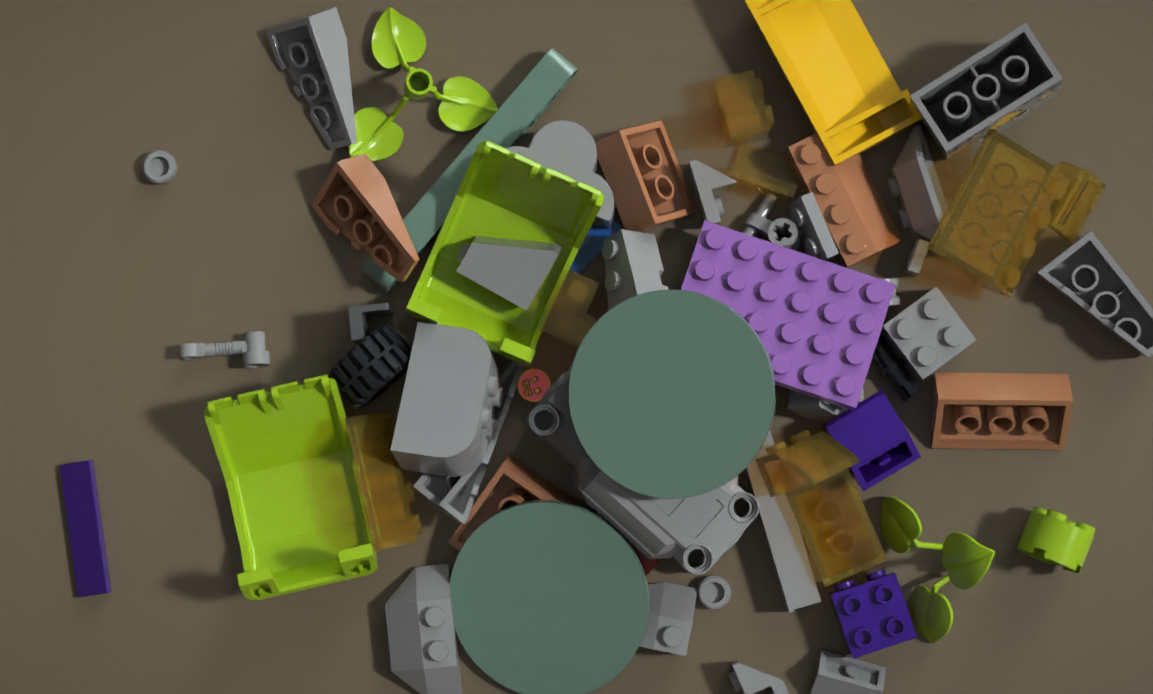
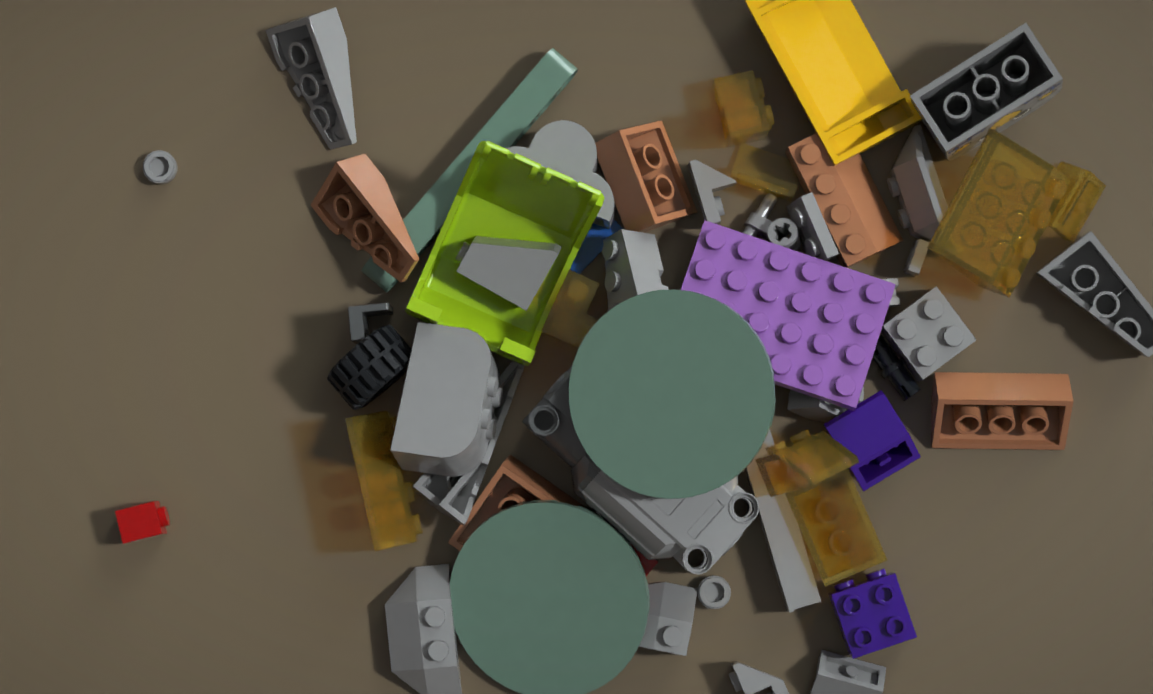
(85, 528): dark purple slope -> none
(142, 521): none -> red brick
(252, 348): light grey brick -> none
(292, 487): lime windscreen -> none
(463, 103): lime plant -> none
(533, 385): coral tile -> none
(962, 558): lime plant -> none
(1056, 540): lime brick -> none

